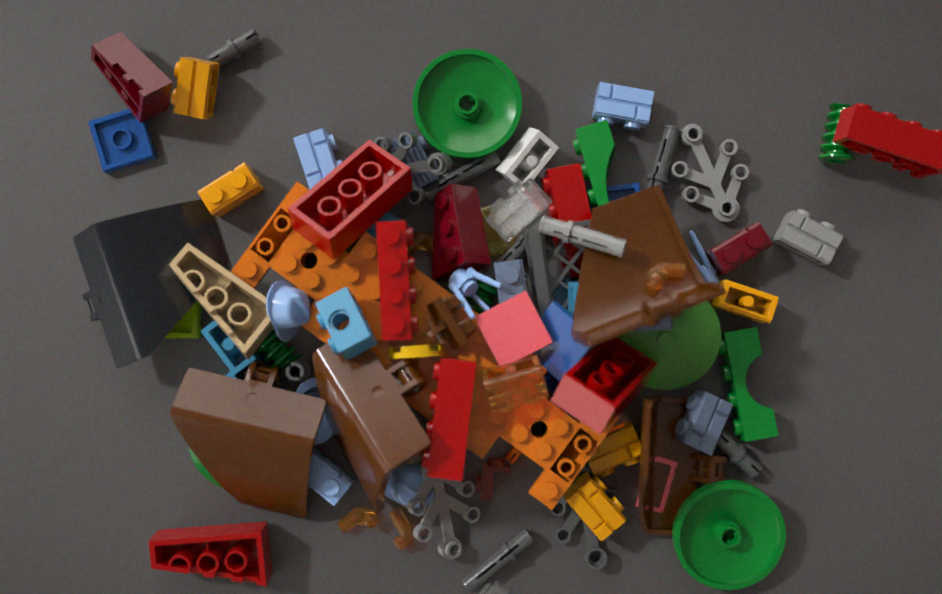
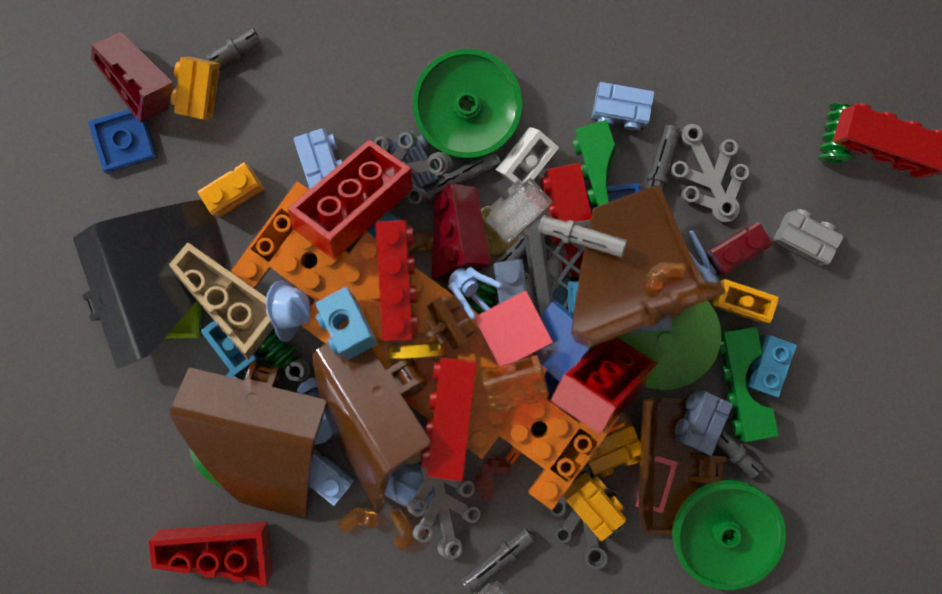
(771, 367): none -> dark azure brick

